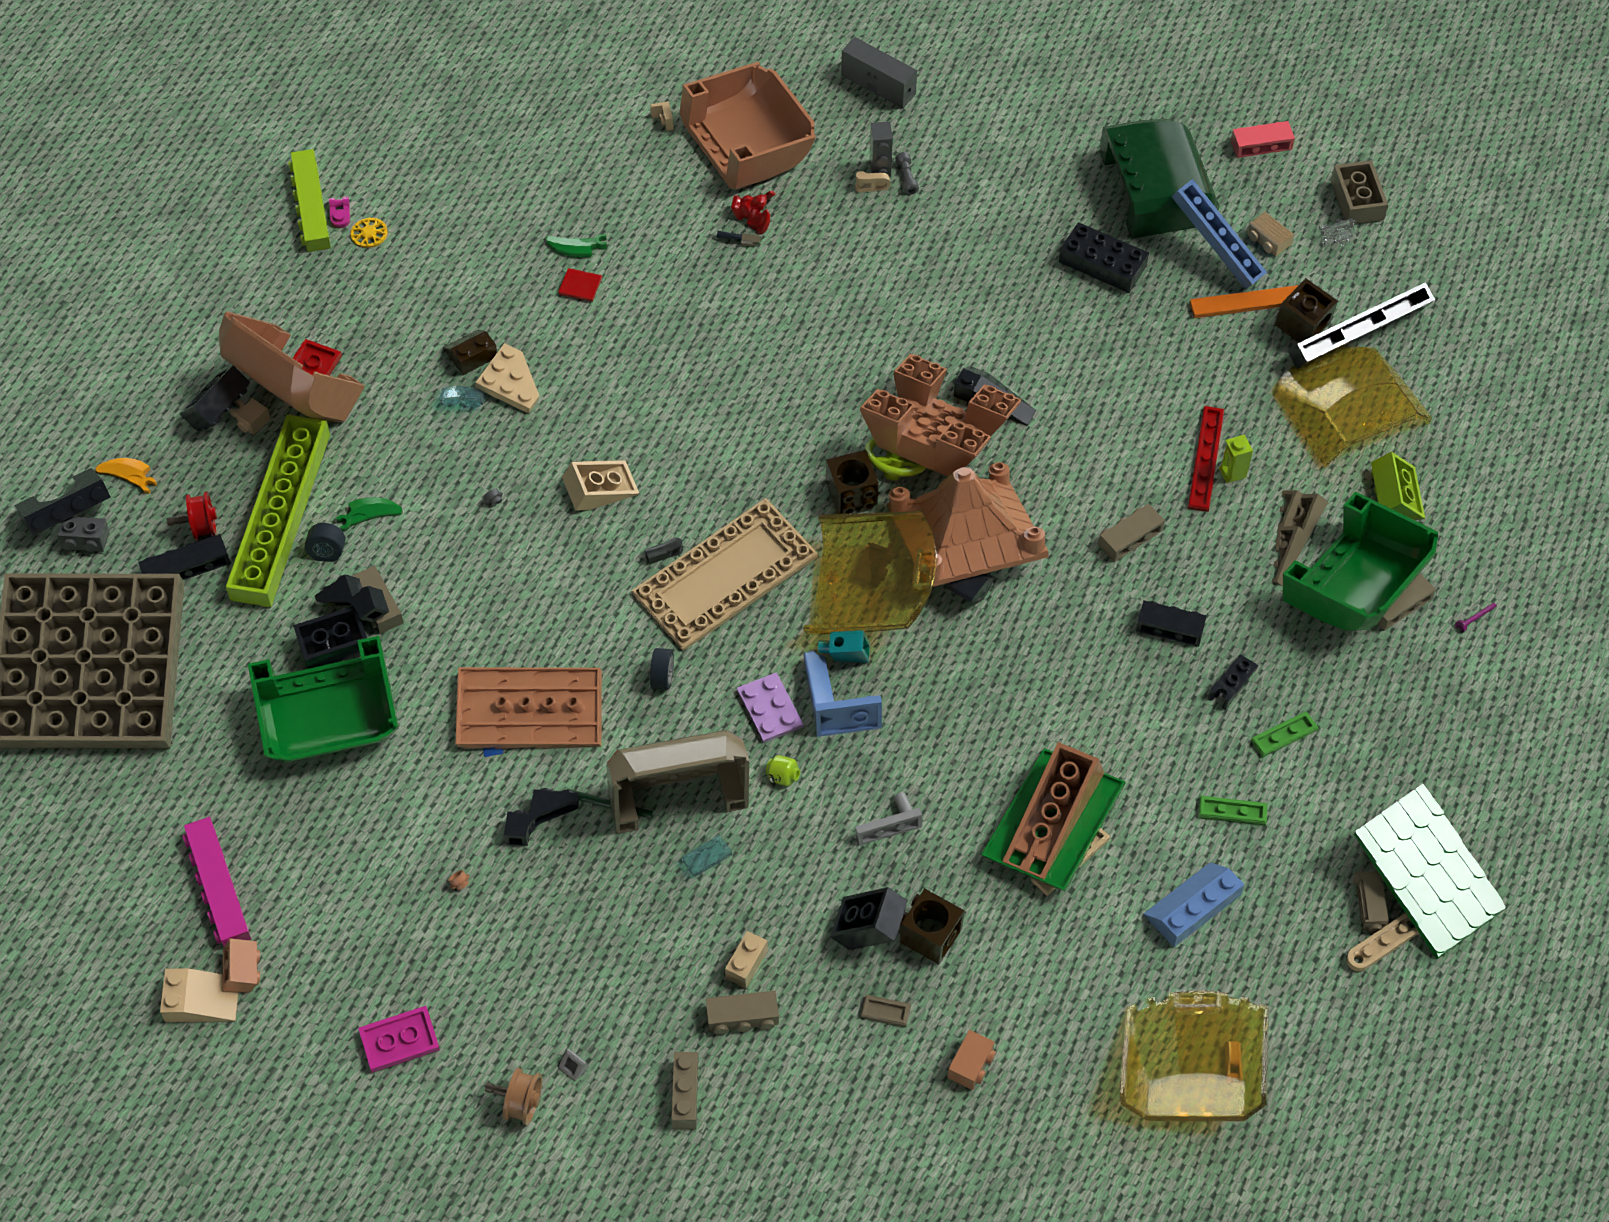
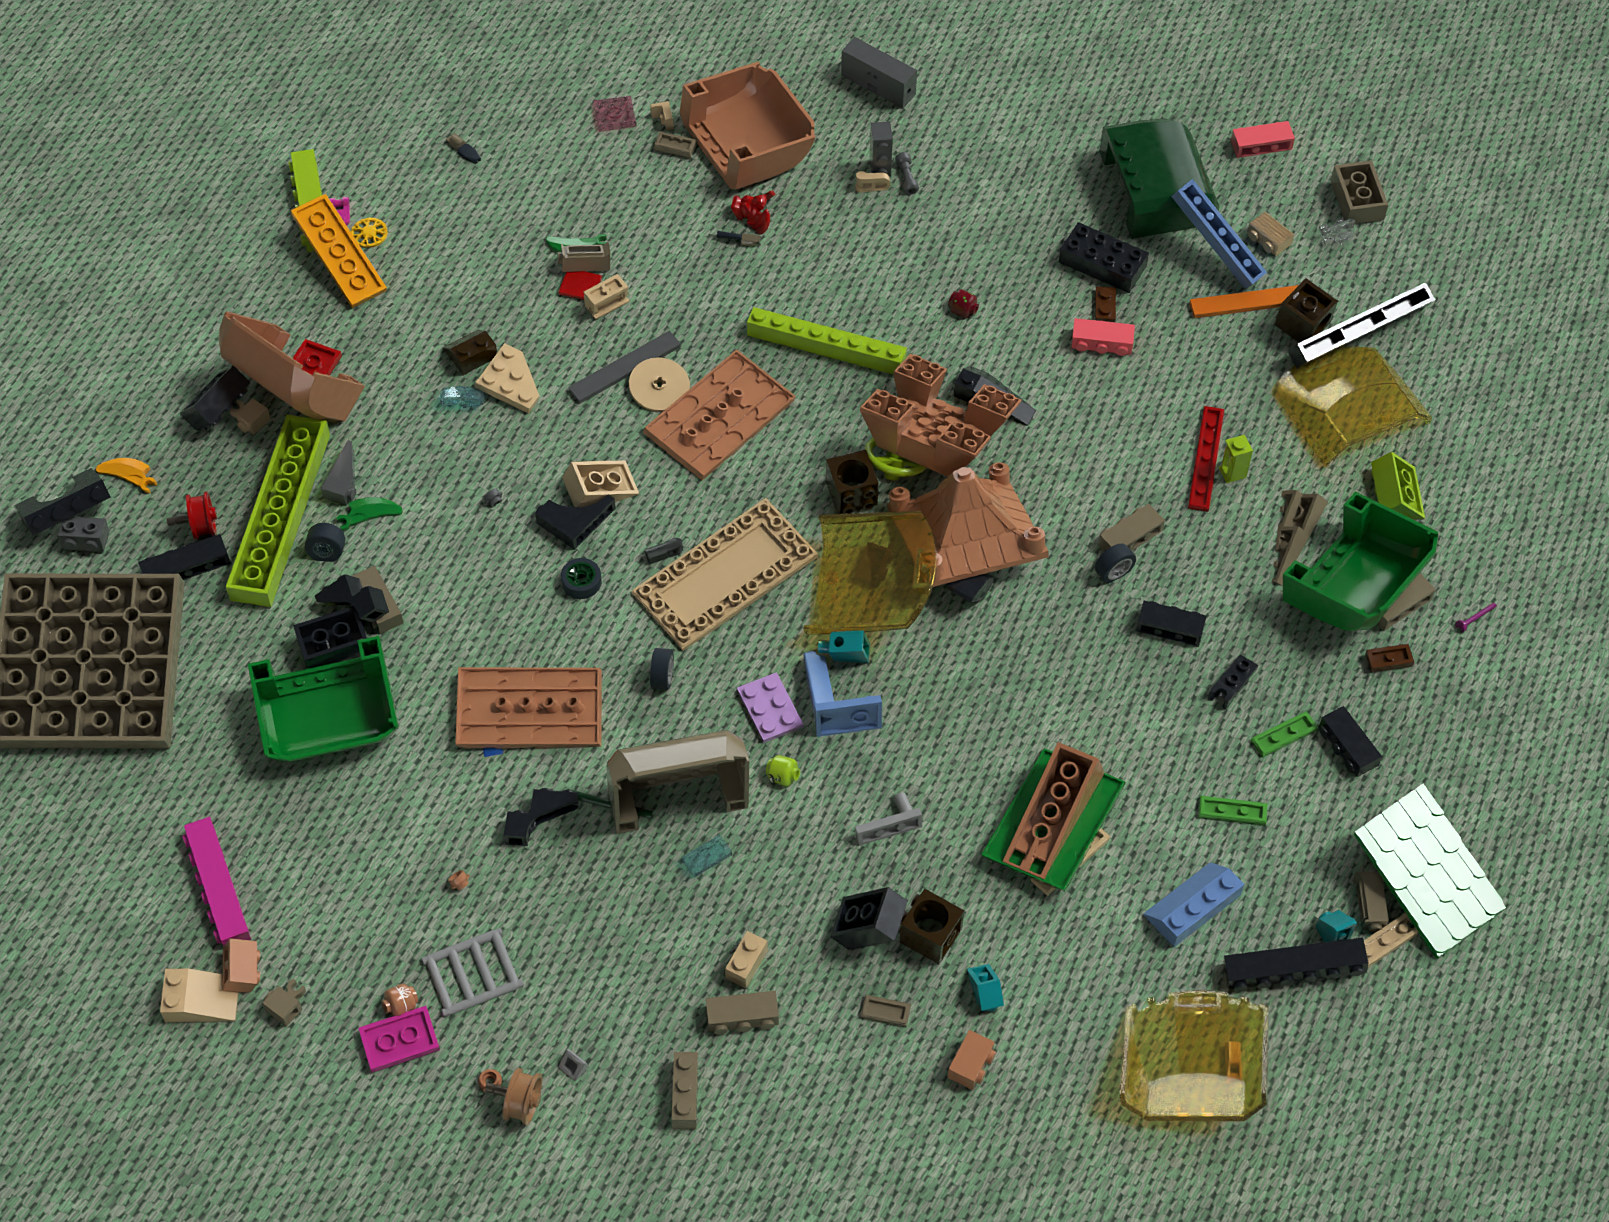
(284, 1005): none -> dark tan brick
(338, 250): none -> light orange plate
(340, 483): none -> dark grey slope
(399, 999): none -> nougat head
(463, 149): none -> piece
(489, 1073): none -> nougat plate
(492, 991): none -> light grey bar
(573, 524): none -> black arch
(576, 570): none -> wheel
(584, 257): none -> dark tan window
(606, 296): none -> tan hinge
(614, 113): none -> clear pink tile
(623, 367): none -> dark grey tile
(644, 383): none -> tan piece
(675, 144): none -> dark tan plate
(719, 414): none -> nougat piece
(825, 340): none -> lime brick
(963, 303): none -> dark red head
(986, 987): none -> teal slope
(1103, 336): none -> coral brick
(1105, 304): none -> reddish brown plate
(1115, 562): none -> black wheel
(1296, 964): none -> black brick
(1335, 926): none -> teal slope
(1349, 741): none -> black brick
(1389, 658): none -> reddish brown plate

